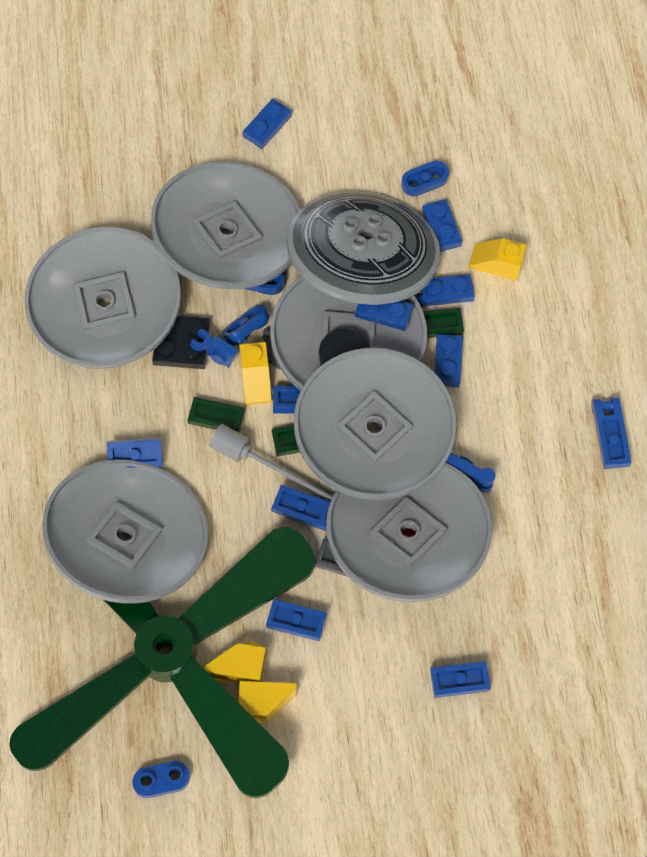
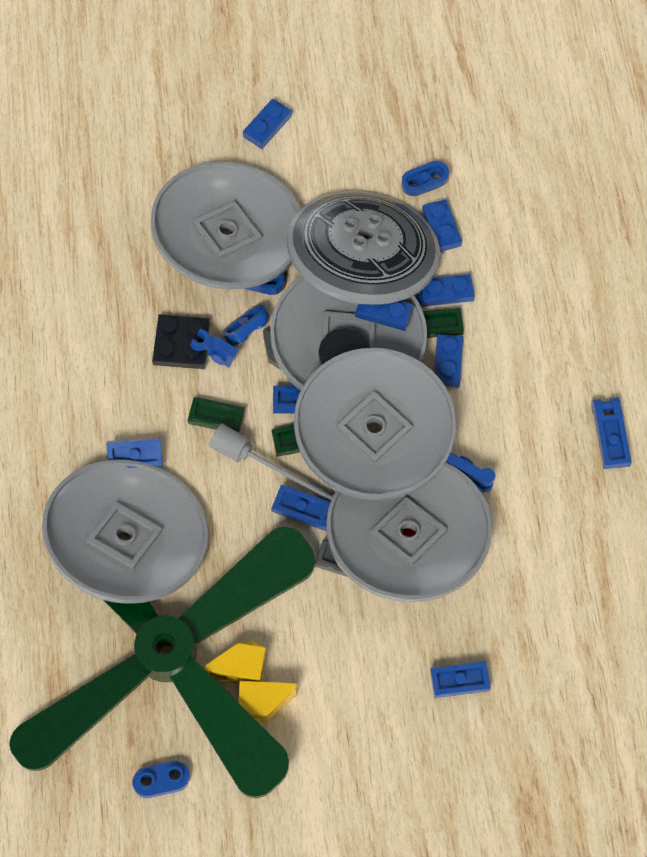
(98, 265): light grey dish -> none
(255, 373): yellow slope -> none
(296, 620): blue plate -> none
(499, 257): yellow slope -> none

